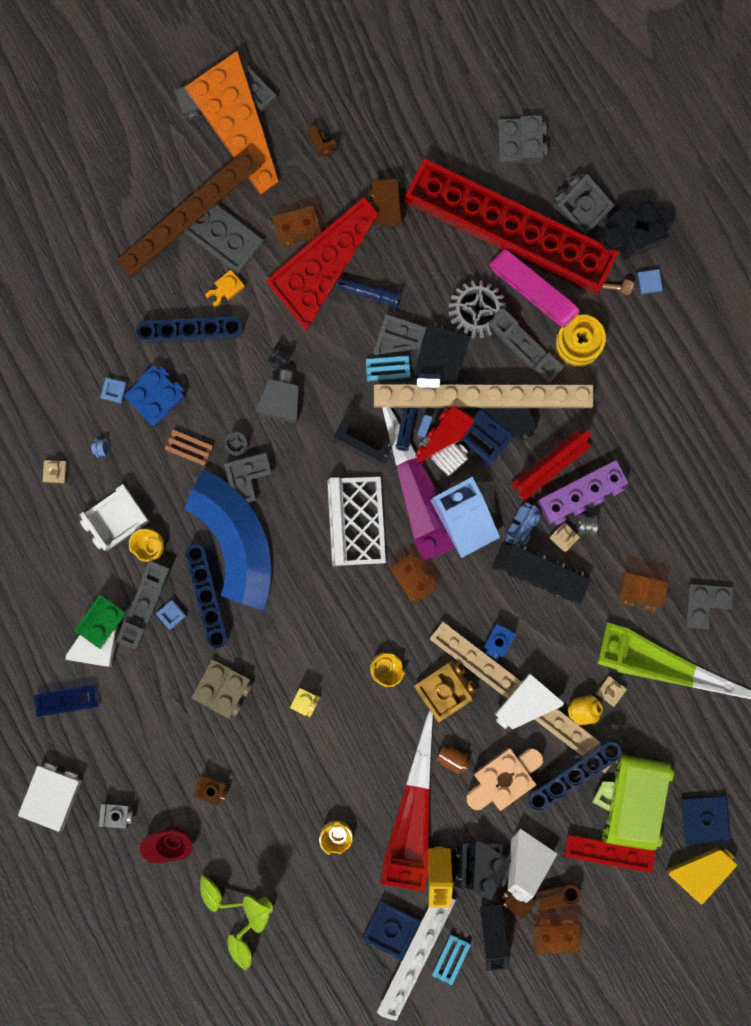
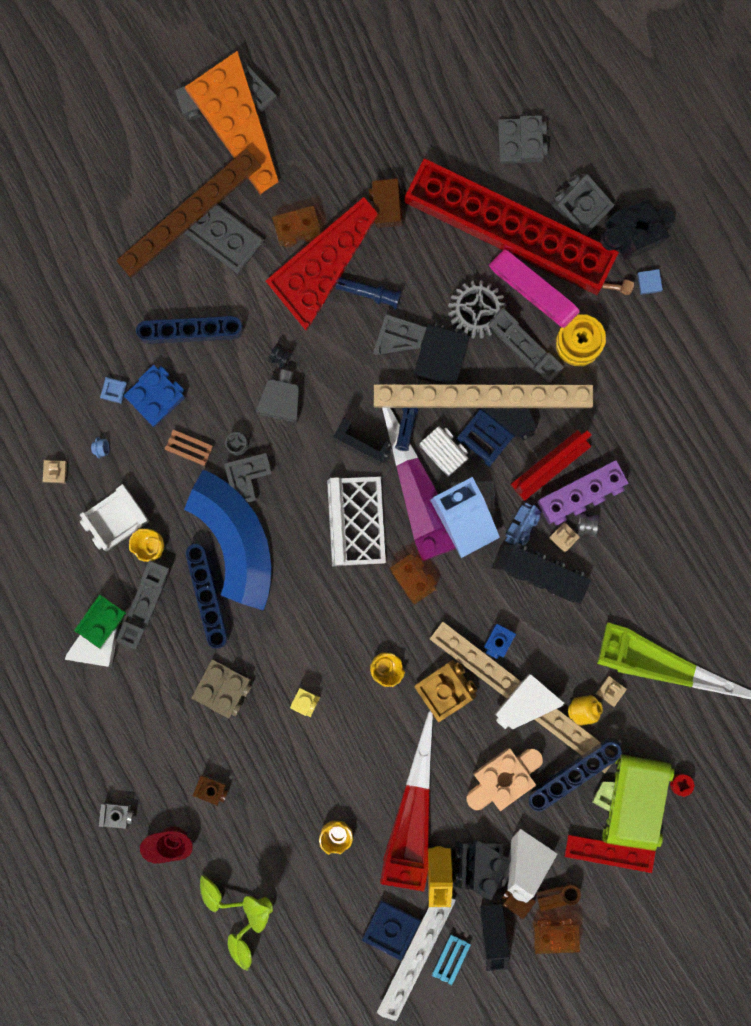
(50, 797): white brick -> none
(64, 701): clear blue plate -> none
(171, 614): medium blue tile -> none
(227, 286): light orange plate -> none
(317, 139): reddish brown bracket -> none
(406, 367): medium azure tile -> none
(424, 427): medium blue tile -> none
(429, 380): tile -> none
(449, 432): red slope -> none
(453, 759): dark orange brick -> none
(642, 591): clear orange brick -> none
(678, 784): none -> red wheel
(701, 599): dark grey plate -> none
(703, 873): yellow slope -> none
(705, 819): dark blue plate -> none

